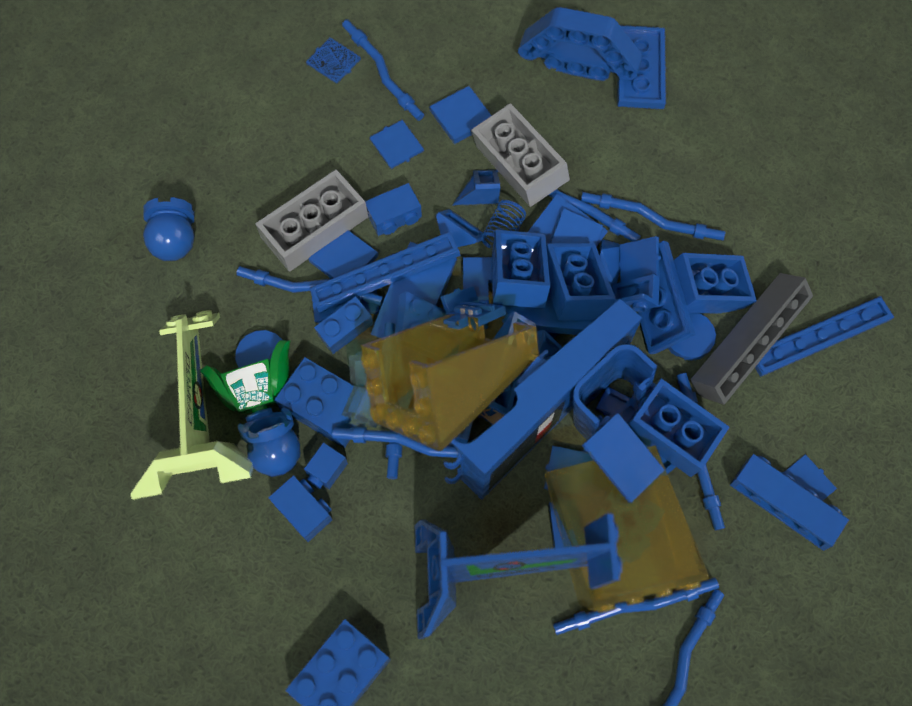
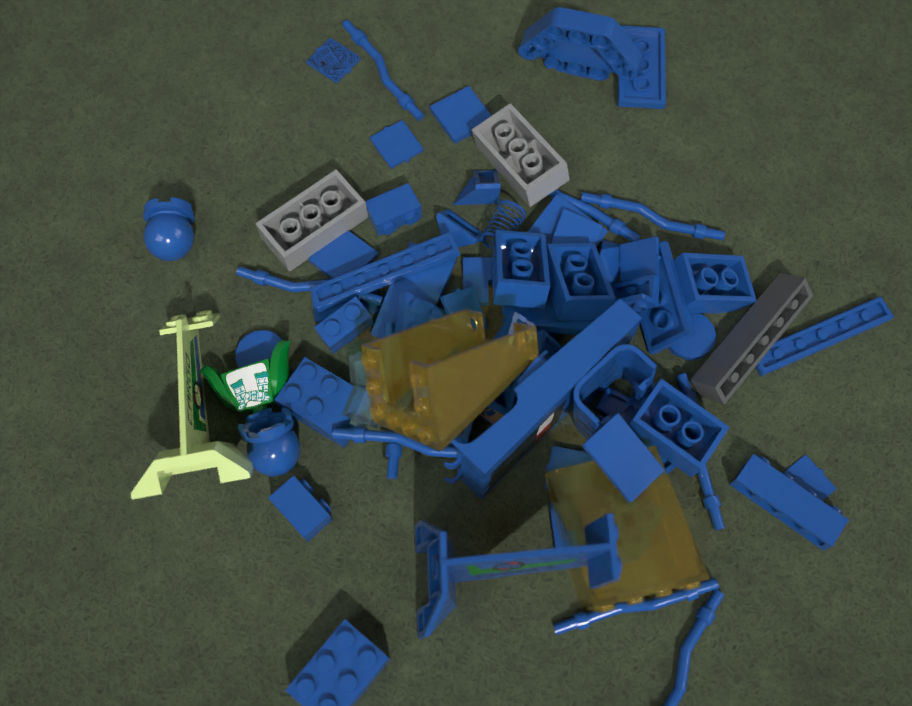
(325, 467): blue brick -> none
(482, 310): blue piece -> none

